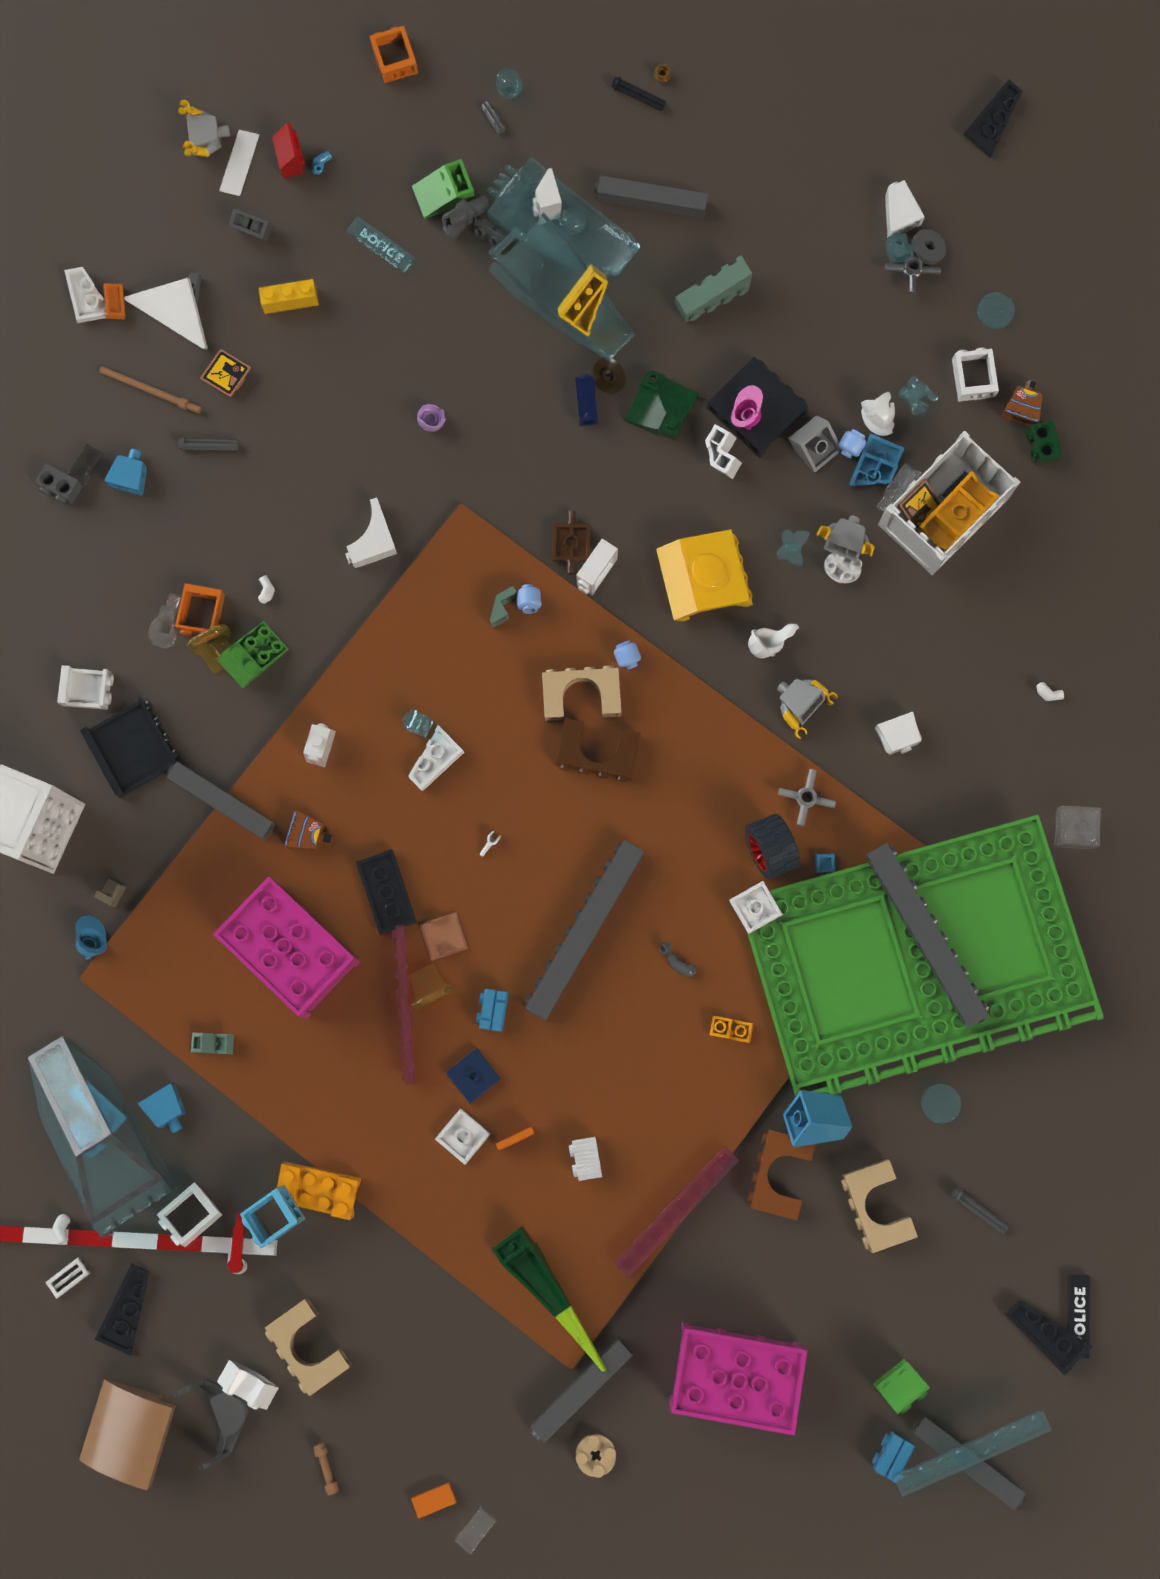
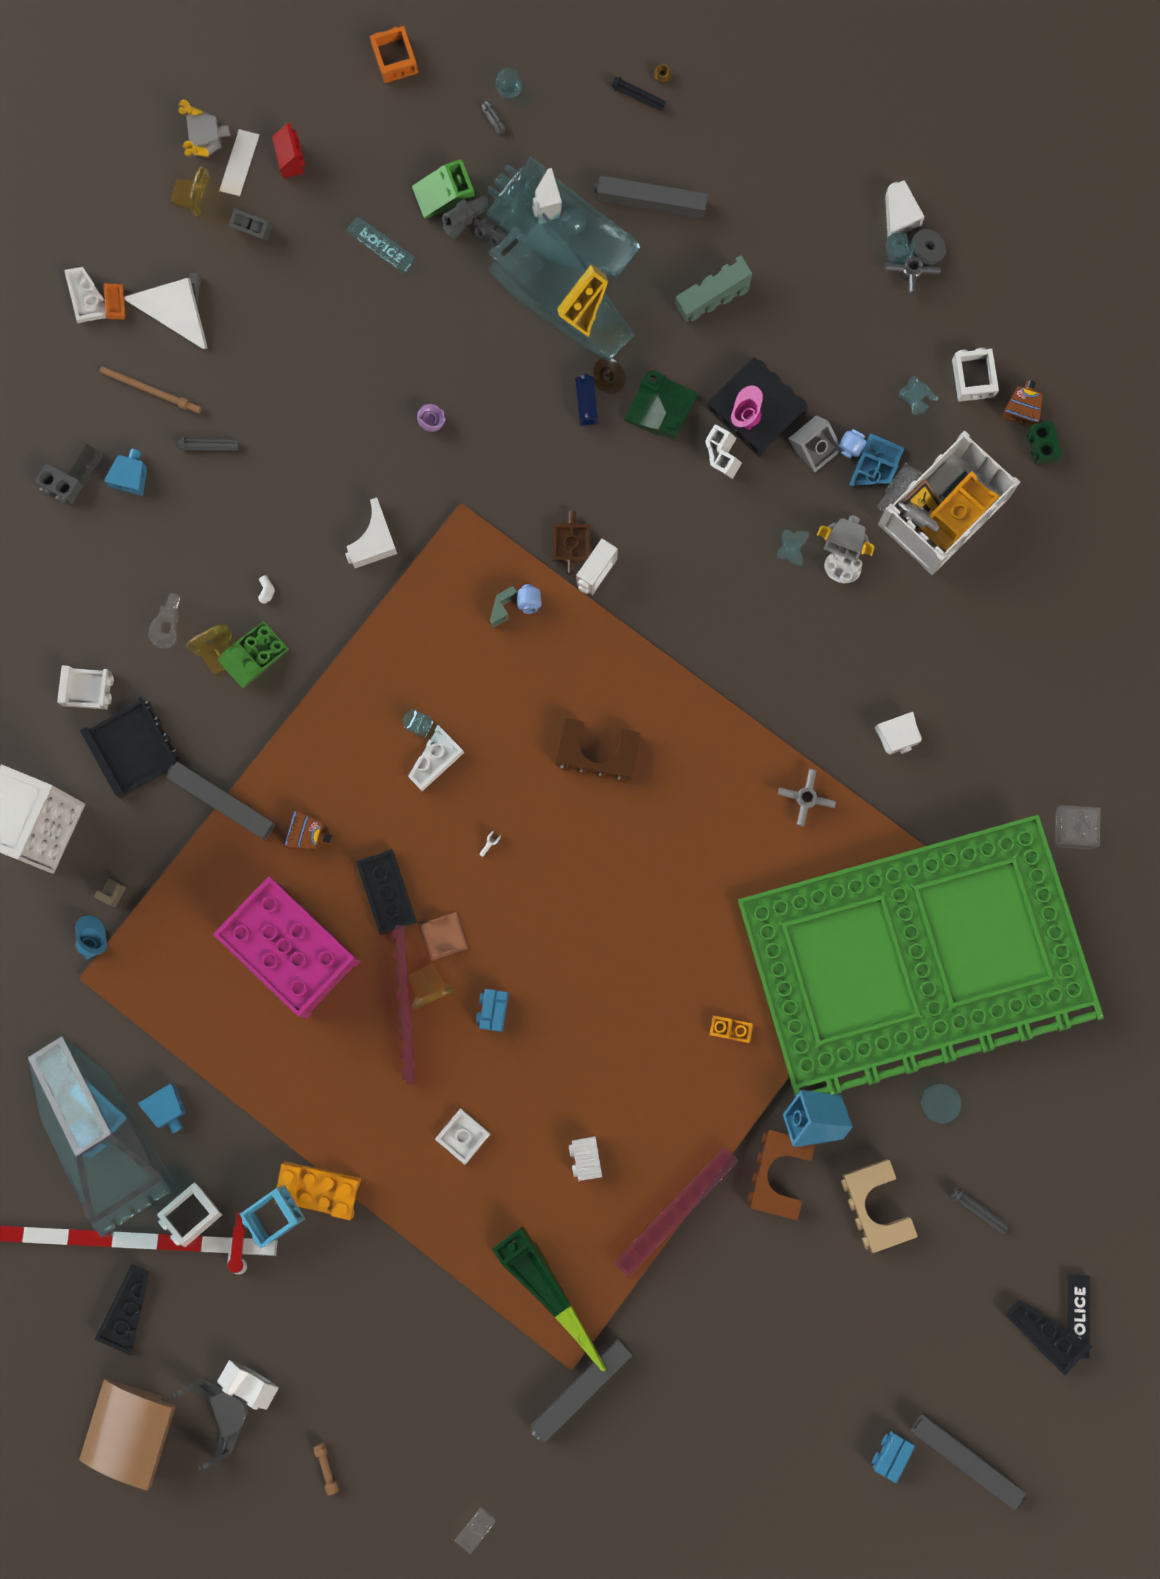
(59, 1228): white arm -> none
(81, 1267): white tile -> none
(188, 193): none -> clear yellow piece
(201, 592): orange window -> none
(212, 1043): sand green slope -> none
(225, 373): piece -> none
(288, 296): yellow brick -> none
(311, 1375): tan arch -> none
(318, 162): dark azure arm -> none
(319, 744): white torso -> none
(433, 1500): orange tile -> none
(473, 1075): dark blue plate -> none
(515, 1138): orange tile -> none
(556, 683): tan arch -> none
(584, 930): dark grey brick -> none
(600, 1467): tan plate -> none
(627, 654): light blue head -> none
(678, 966): dark grey arm -> none
(704, 574): yellow panel -> none
(738, 1379): dark pink container -> none
(755, 907): white tile -> none
(767, 642): white piece -> none
(772, 846): black wheel -> none
(801, 701): light grey torso -> none
(825, 863): dark azure tile -> none
(878, 414): white helmet -> none
(901, 1387): bright green slope -> none
(918, 515): none -> clear piece
(927, 936): dark grey brick -> none
(972, 1453): clear light blue plate -> none
(990, 123): black wing -> none
(995, 310): clear light blue tile -> none
(1047, 694): white arm -> none

